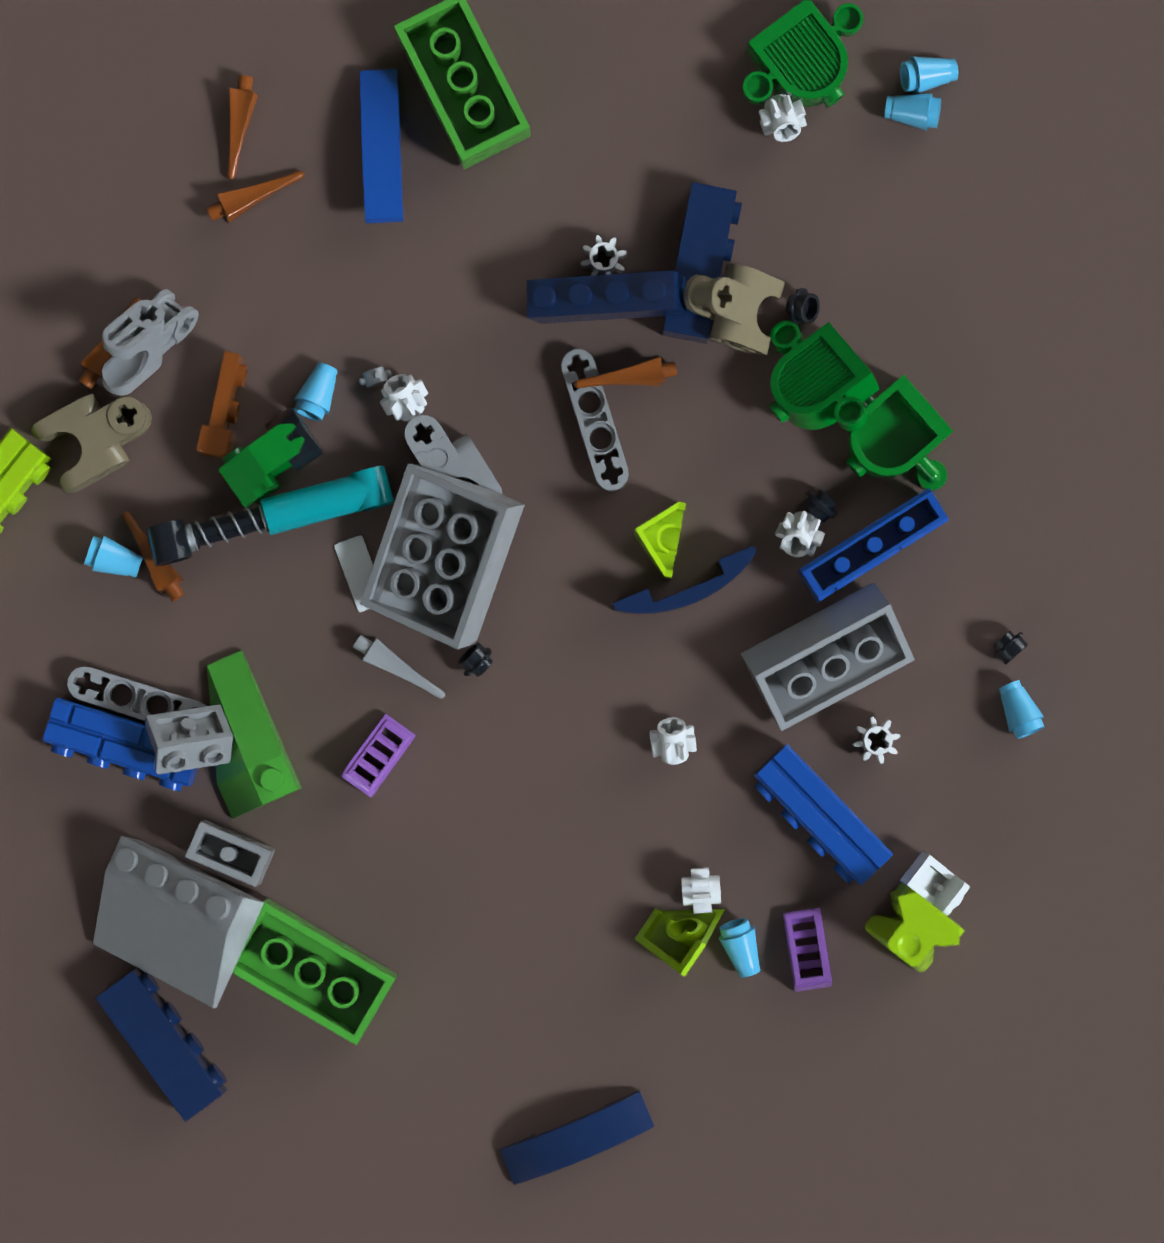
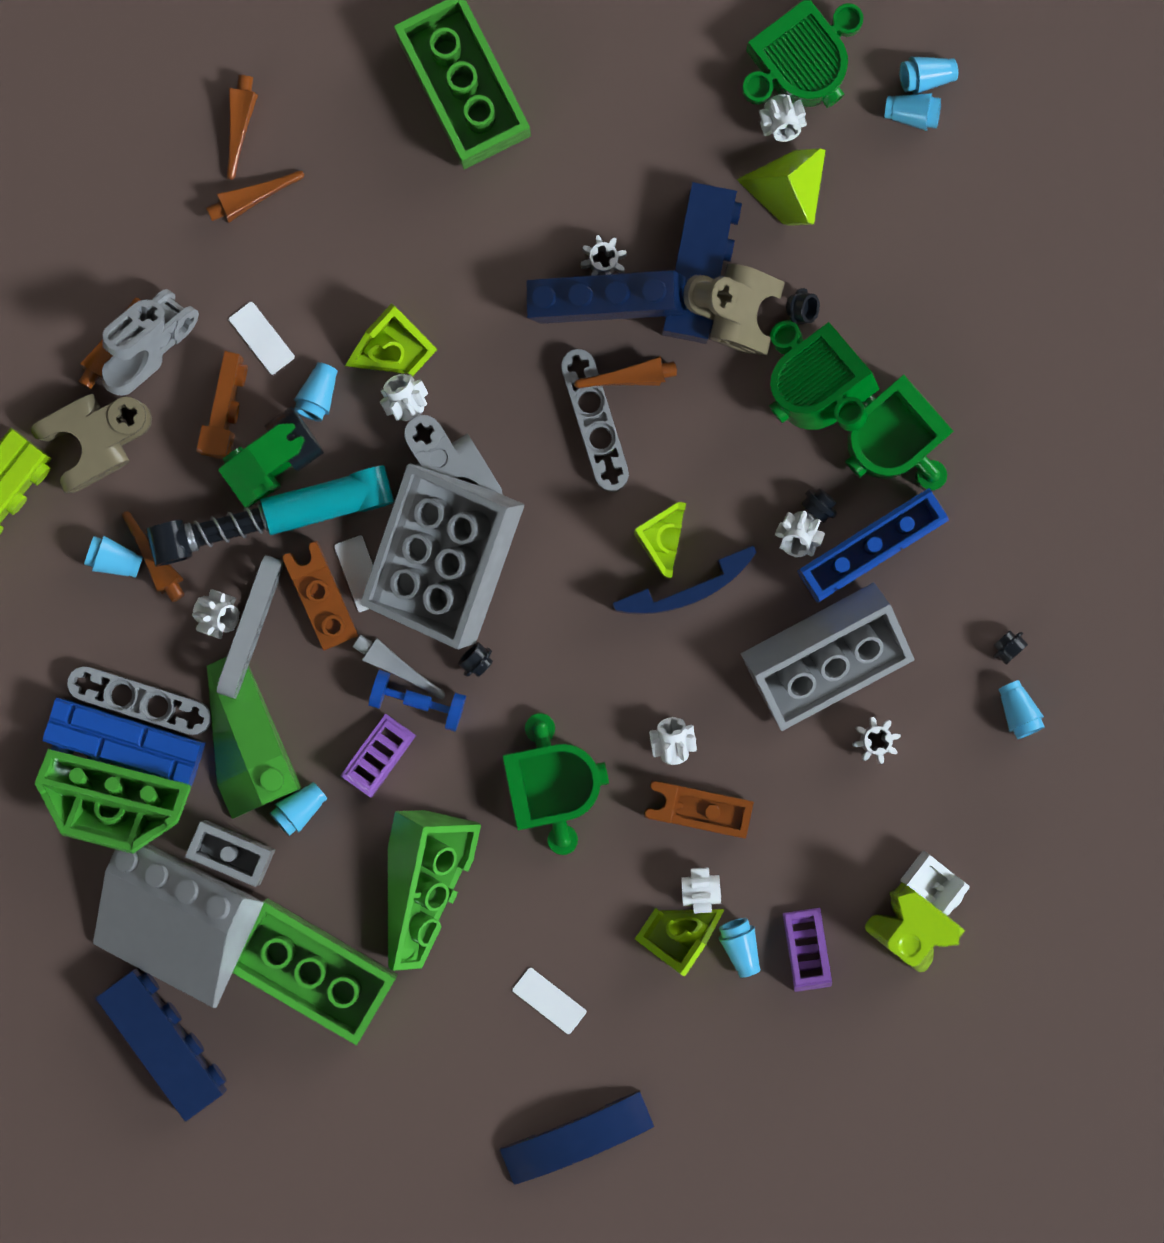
(108, 802): none -> bright green wedge
(189, 739): light grey bracket -> none
(215, 614): none -> white gear
(250, 626): none -> light grey beam
(261, 338): none -> white sticker
(297, 809): none -> medium azure cone
(321, 598): none -> dark orange plate
(374, 377): light grey piece -> none
(381, 146): blue slope -> none
(392, 345): none -> lime slope
(416, 700): none -> blue wheel
(423, 867): none -> bright green wedge
(549, 1000): none -> white sticker
(552, 784): none -> green piece
(702, 810): none -> dark orange plate
(789, 185): none -> lime slope
(822, 814): blue brick -> none

